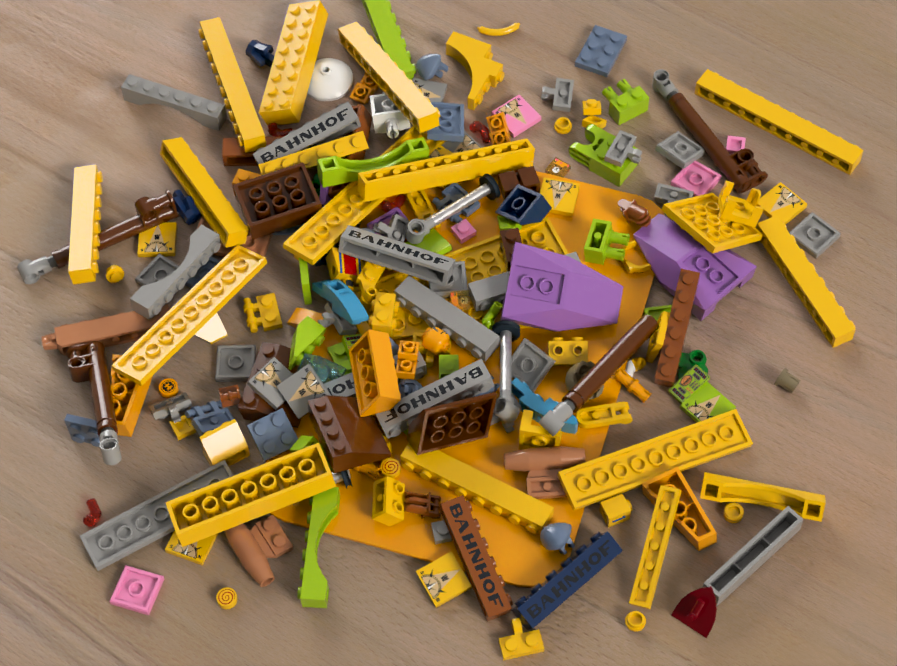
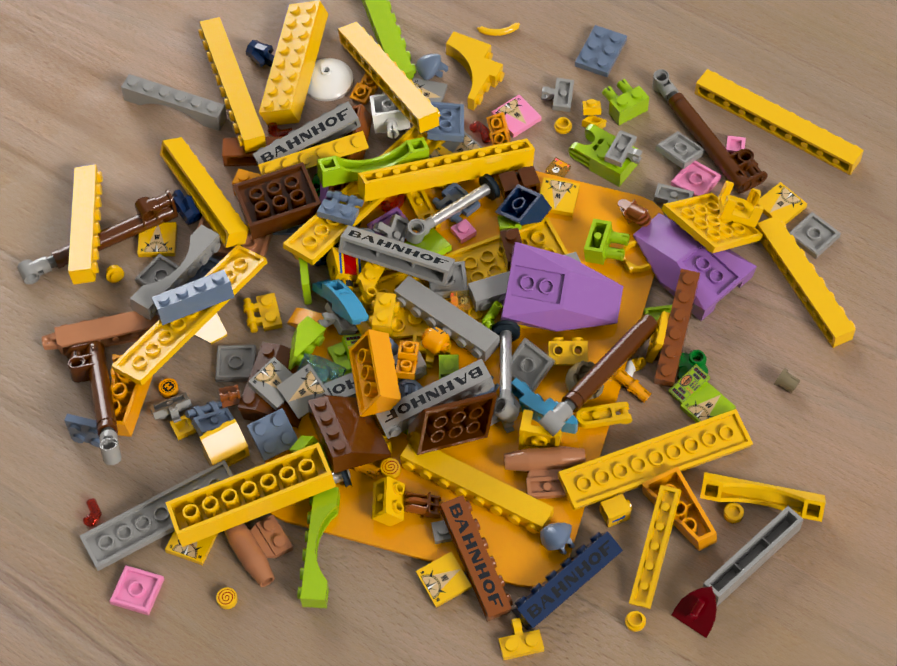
(193, 297): none -> sand blue brick
(340, 212): none -> sand blue plate

